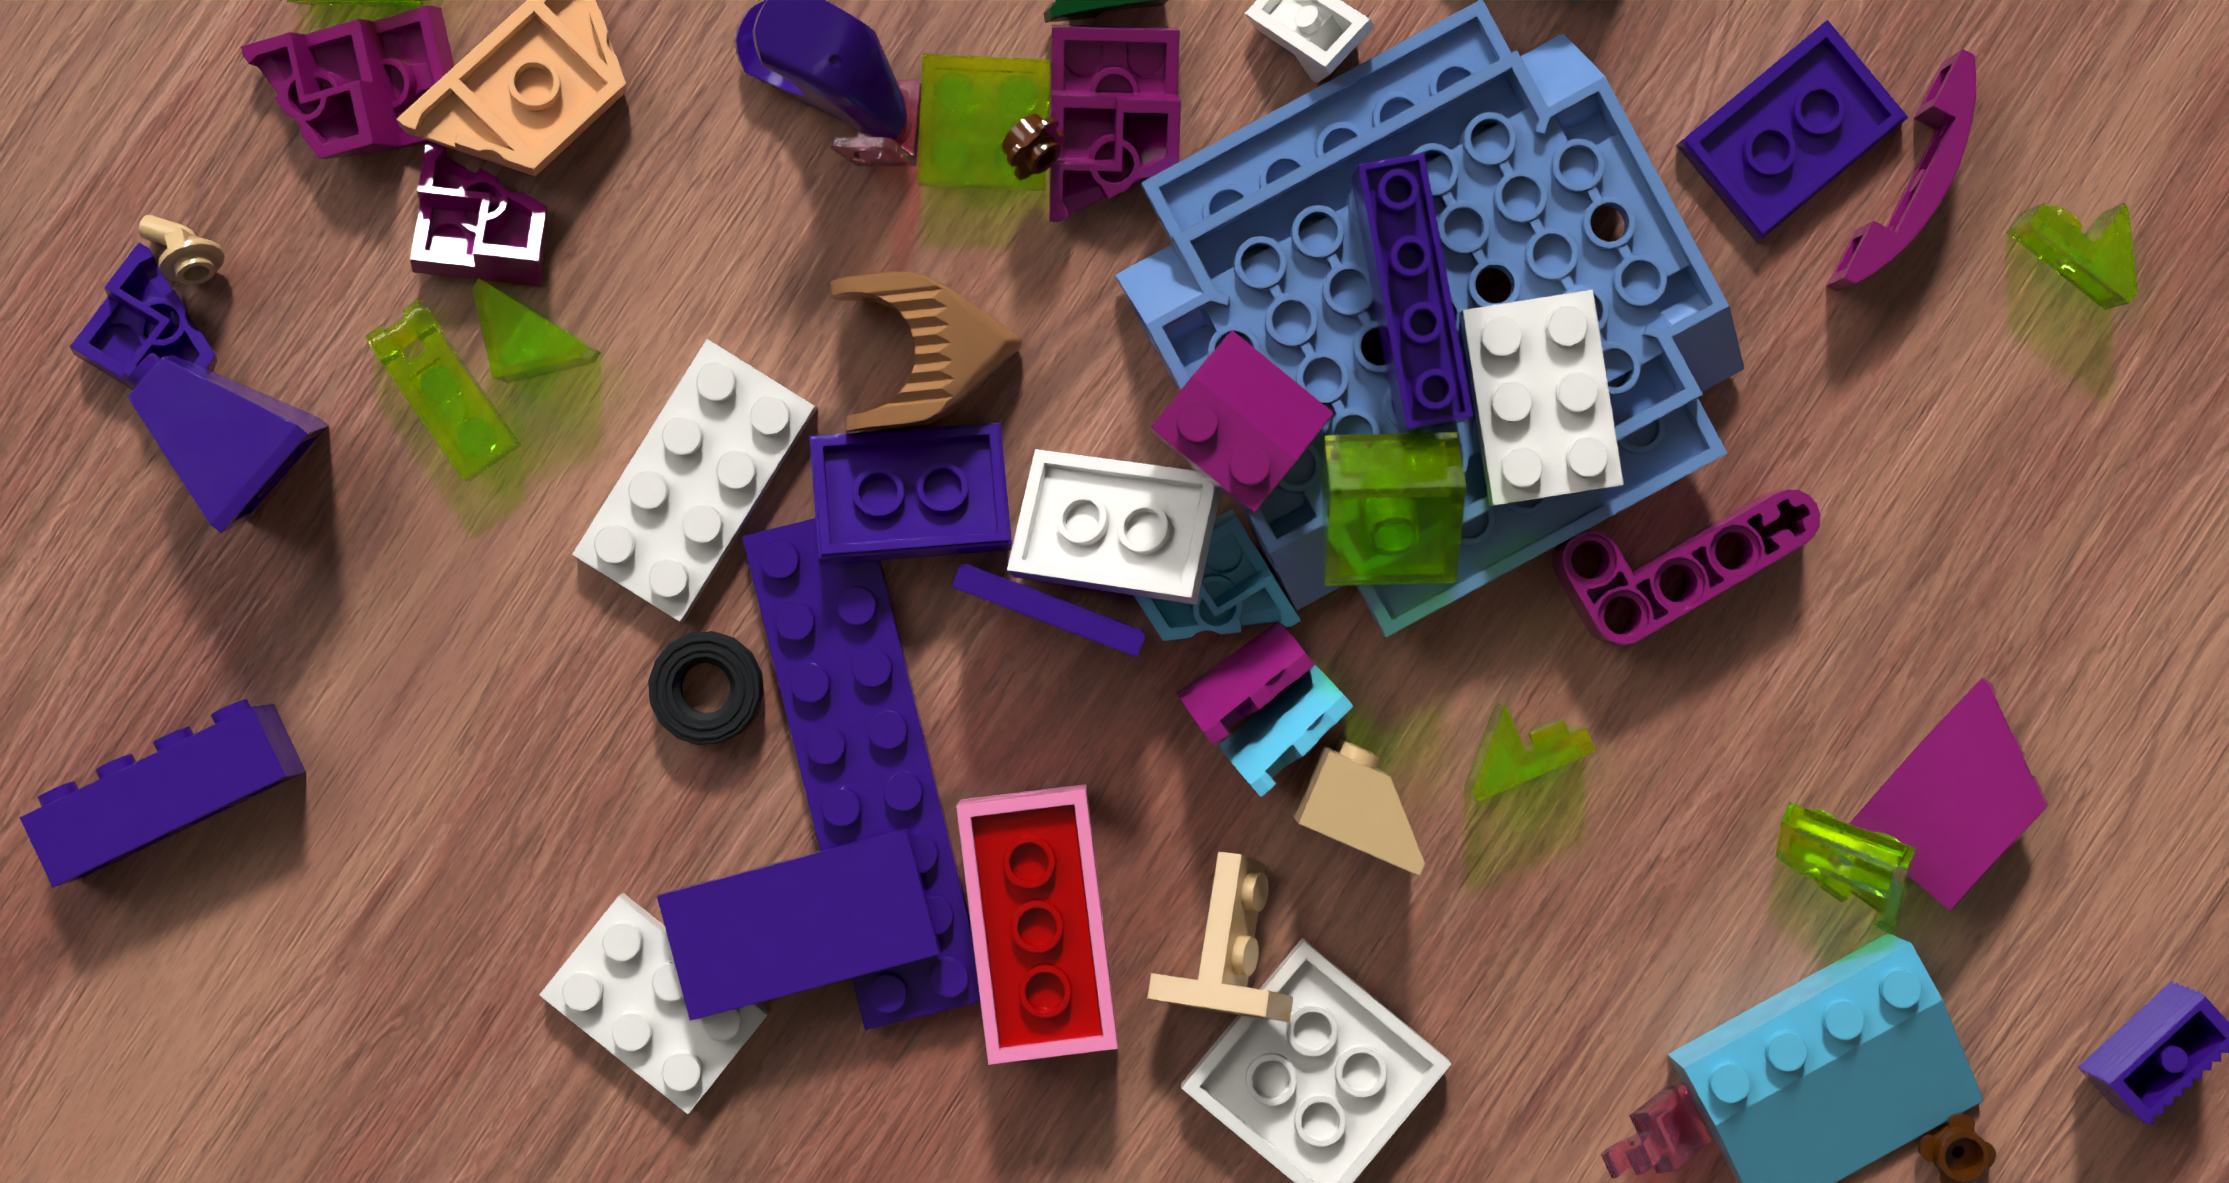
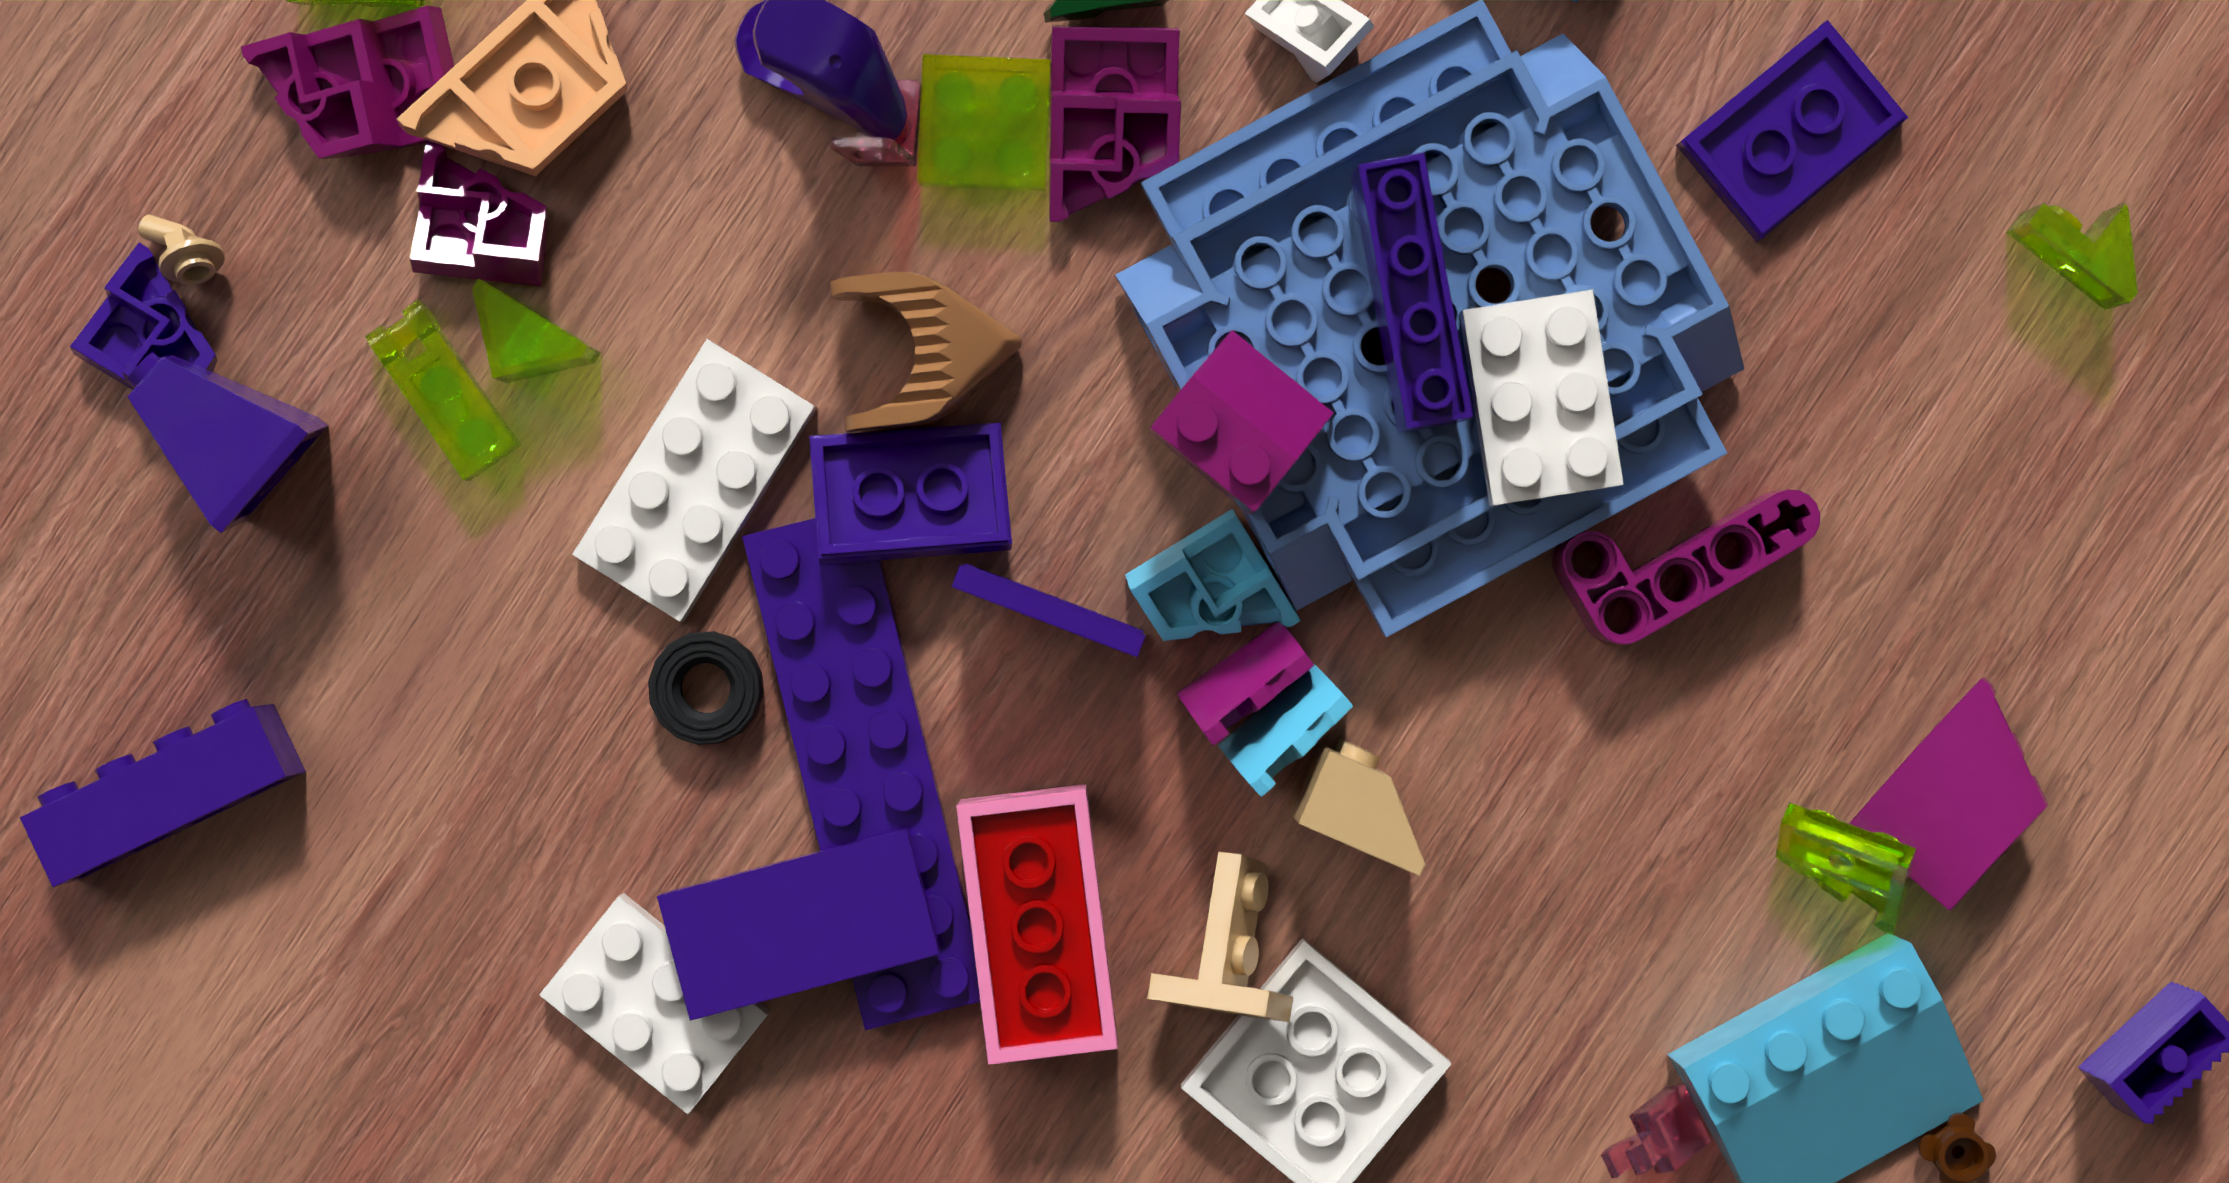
(1033, 145): reddish brown plate -> none
(1115, 526): white plate -> none
(1392, 508): clear neon green slope -> none
(1505, 762): clear neon green slope -> none
(1950, 111): magenta slope -> none

